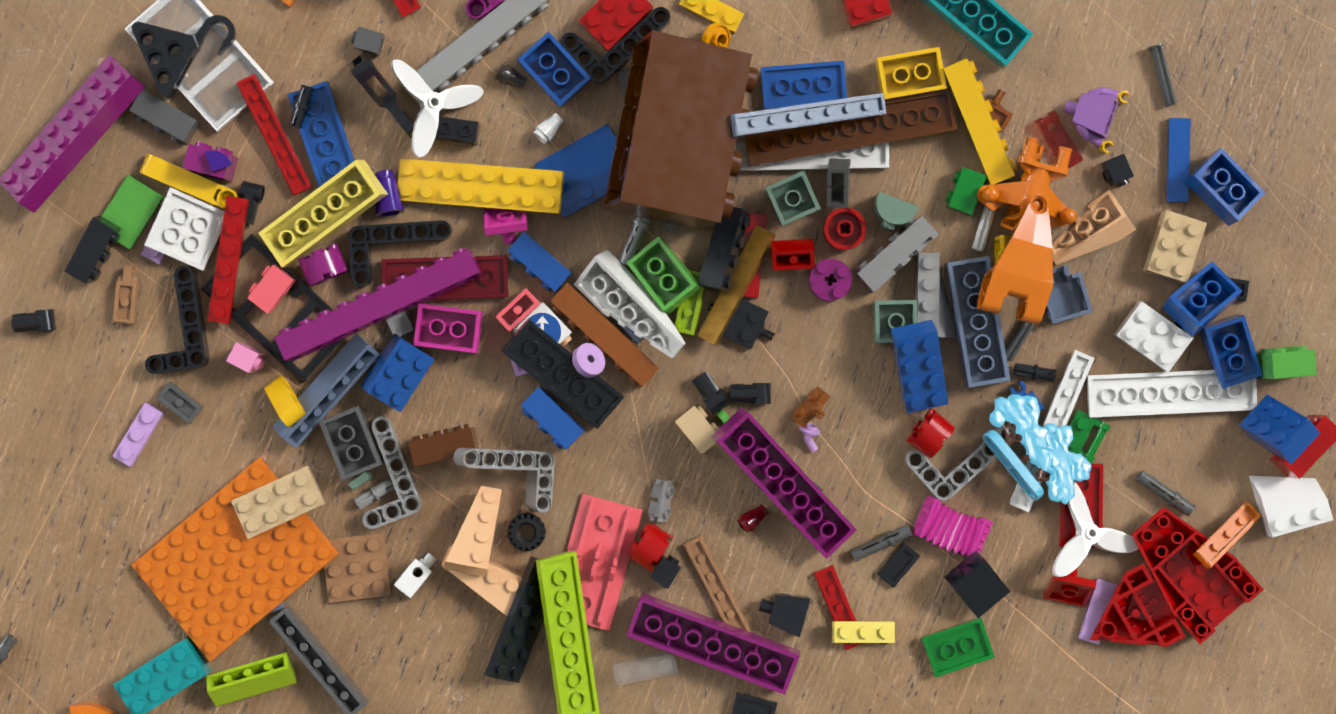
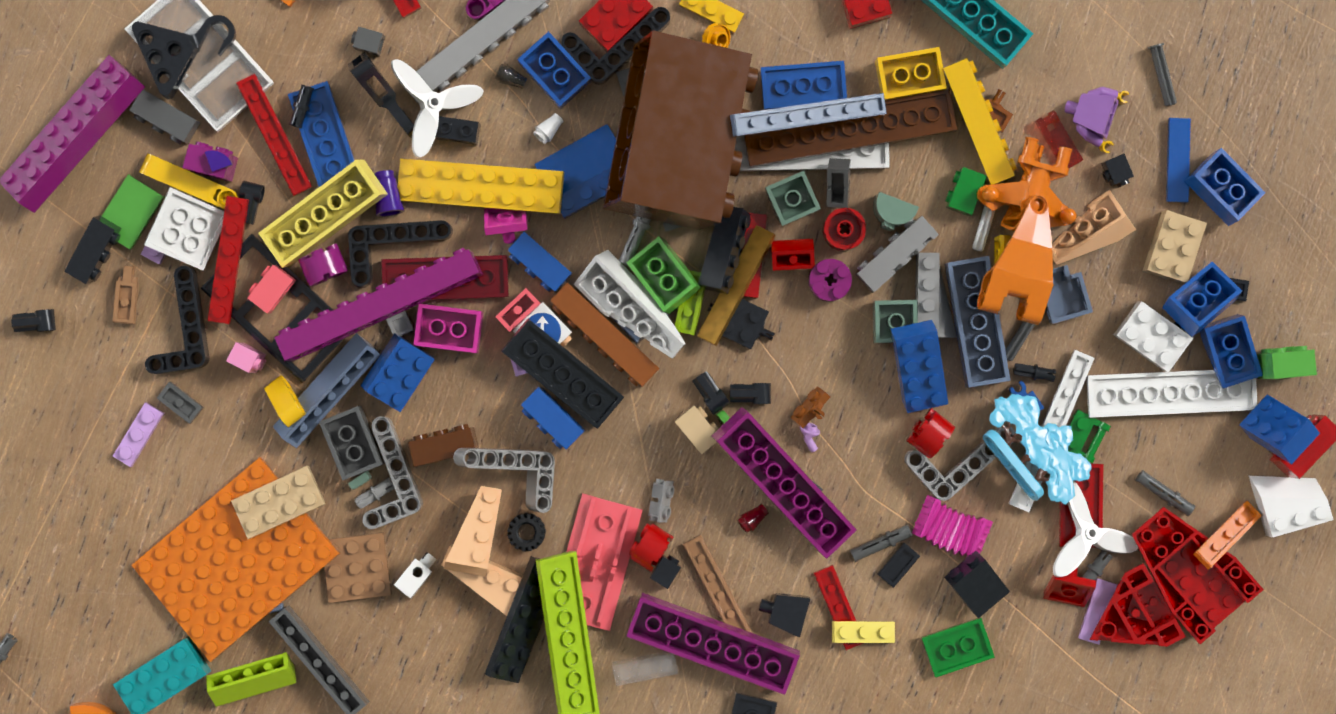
(595, 356): lavender piece -> none
(1098, 565): none -> dark grey pin

